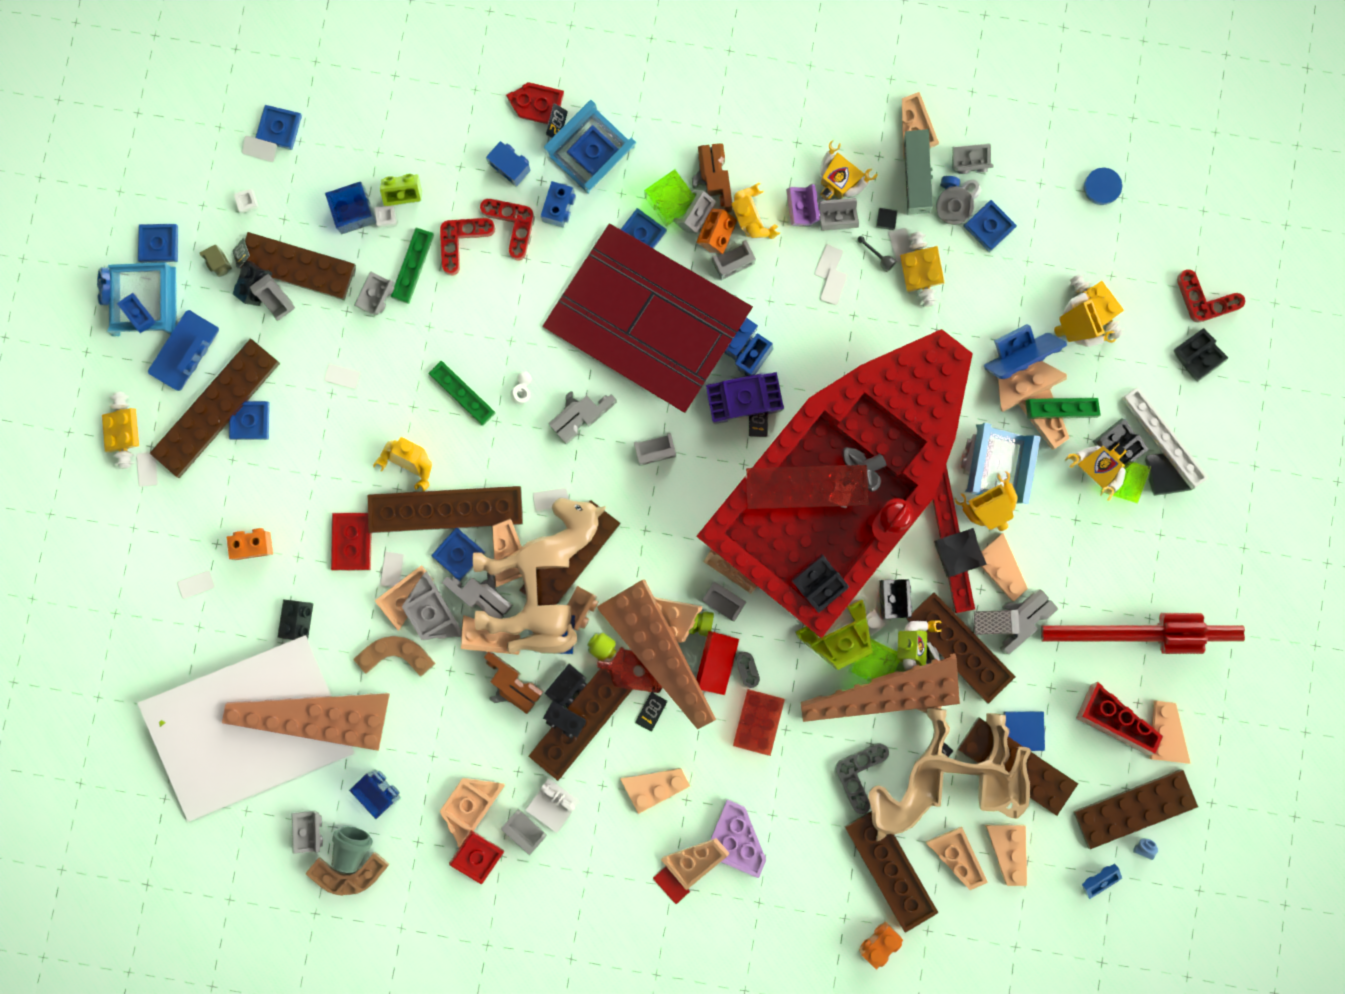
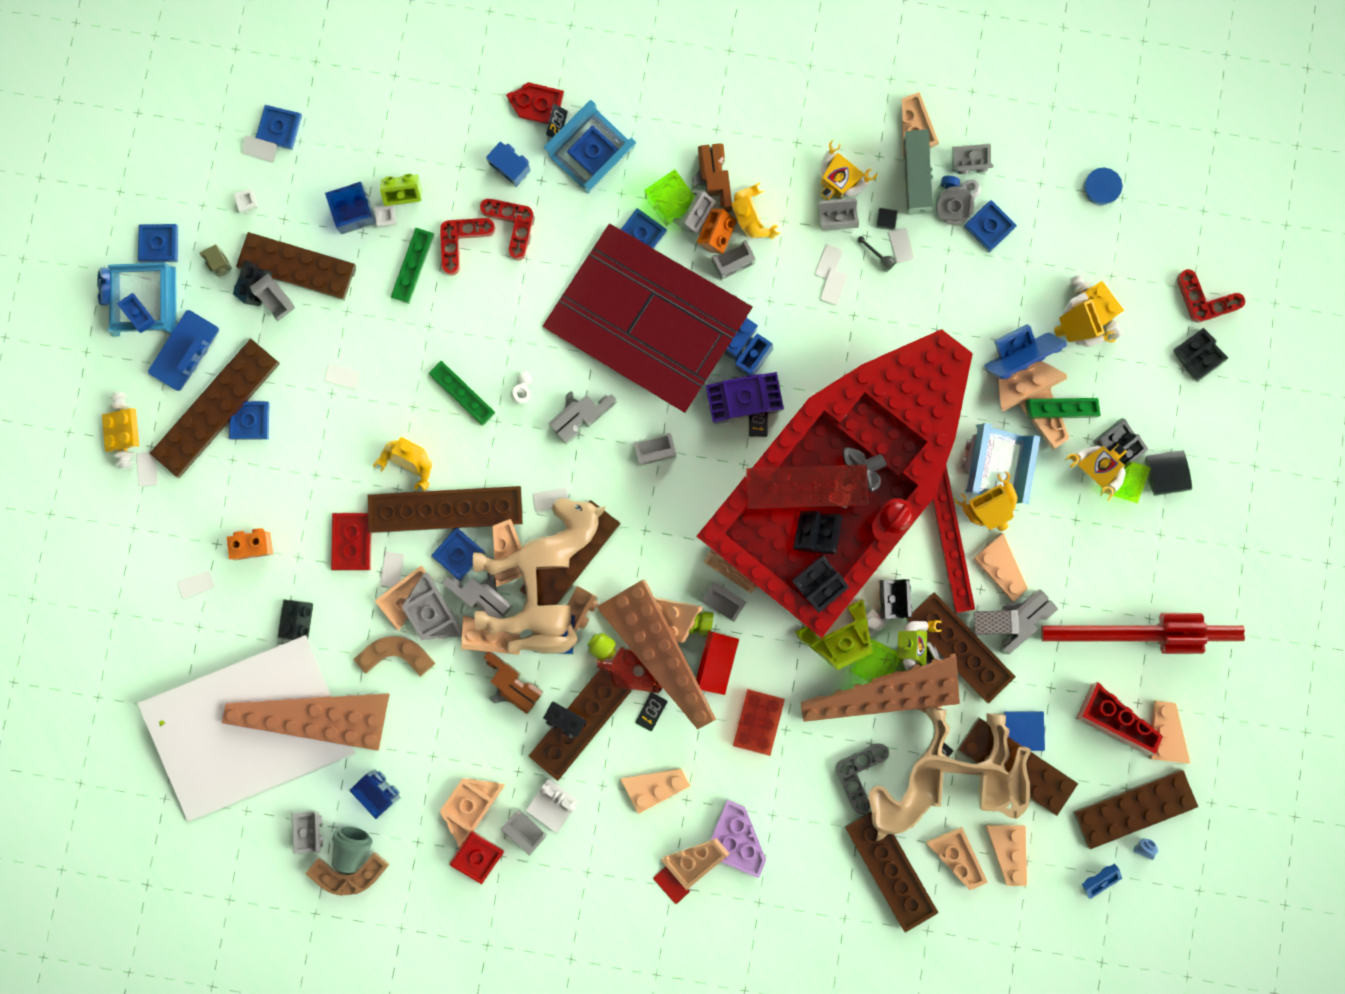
(240, 253): sticker -> none
(374, 294): light grey bracket -> none
(557, 204): blue brick -> none
(566, 685): black bracket -> none
(743, 671): dark grey beam -> none
(803, 205): medium lavender bracket -> none
(817, 532): none -> black slope
(881, 945): orange brick -> none
(922, 269): yellow plate -> none
(960, 552): black brick -> none
(1165, 438): white tile -> none

